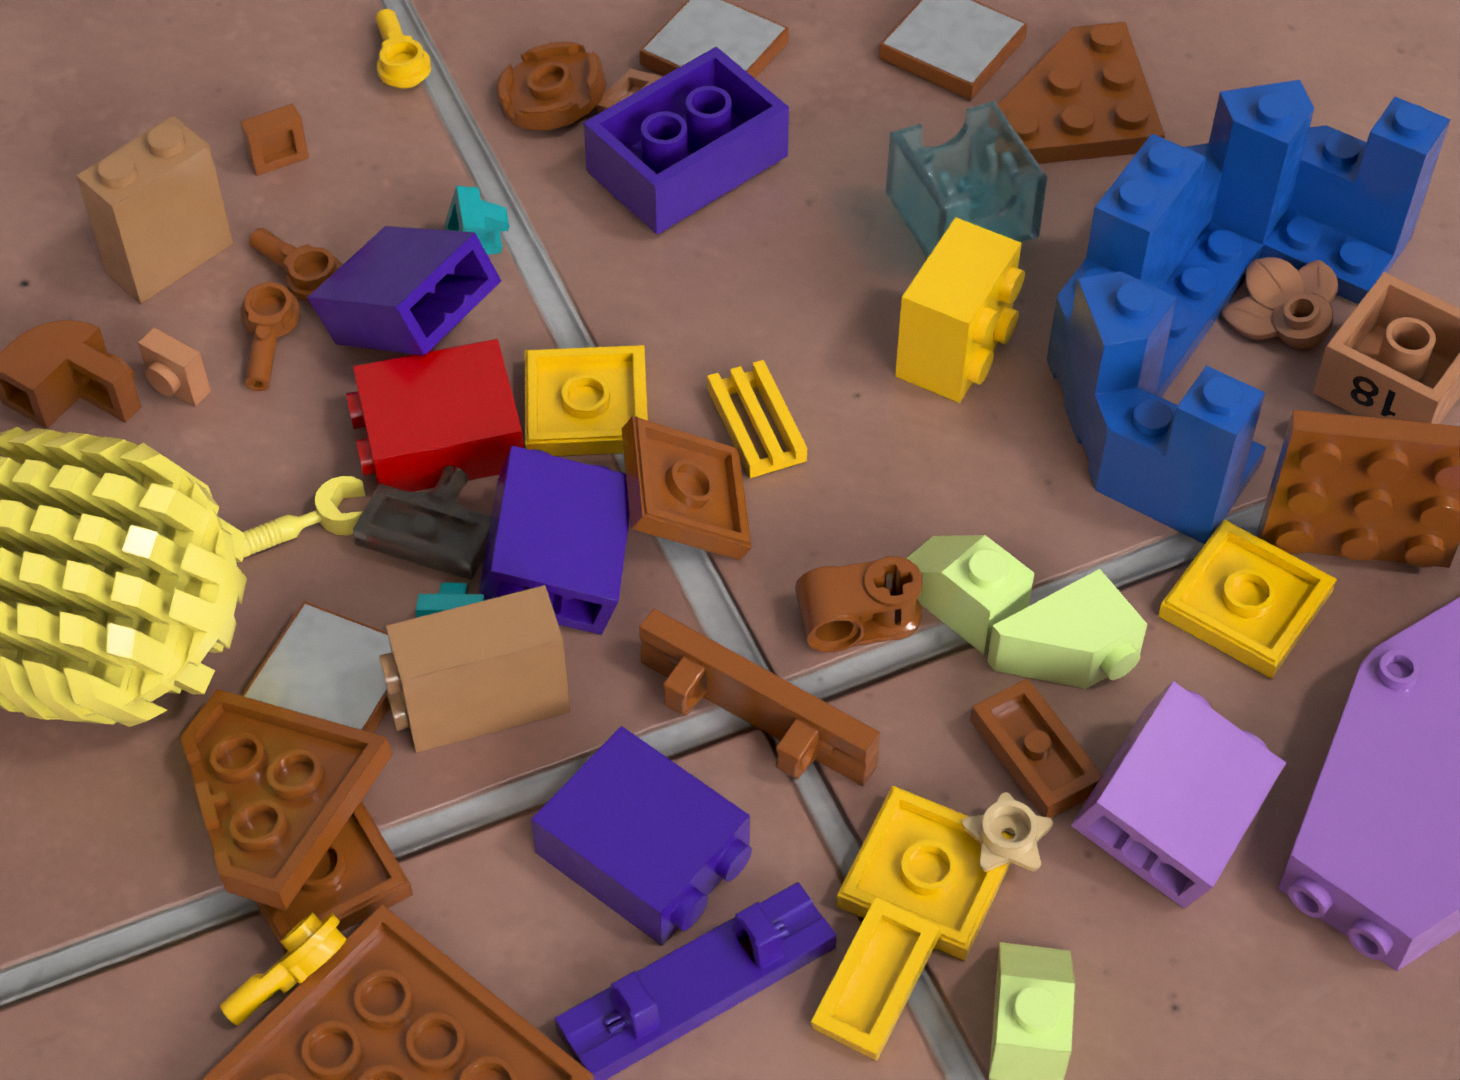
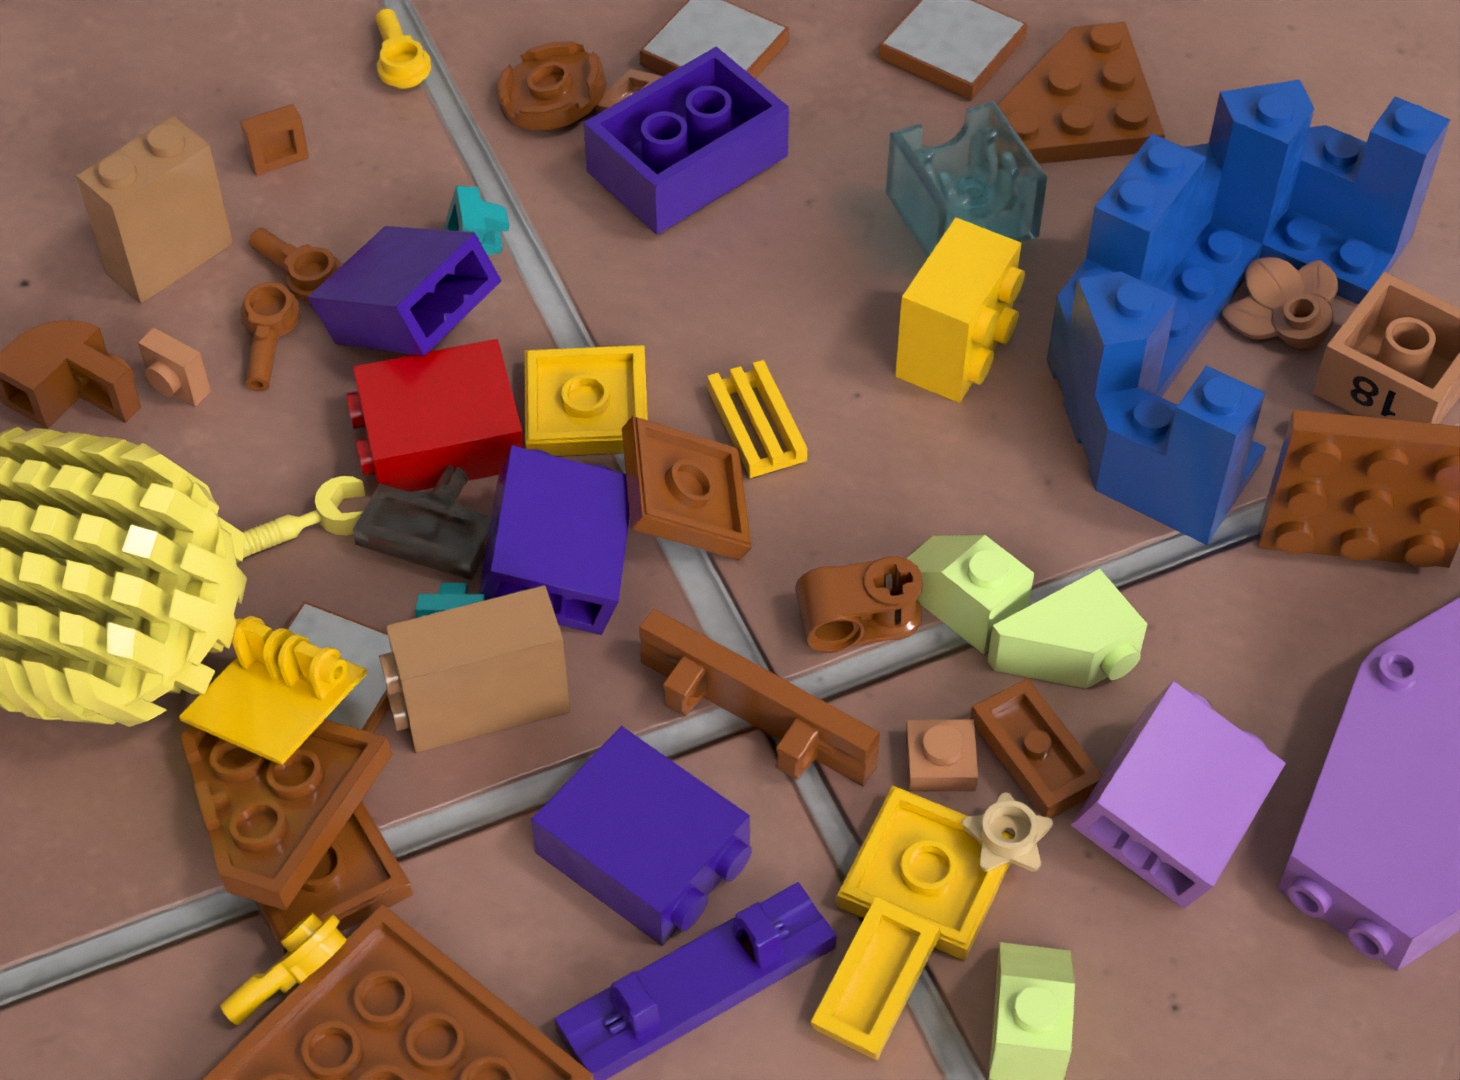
(272, 691): none -> yellow hinge
(941, 755): none -> nougat plate
(1247, 598): yellow tile -> none

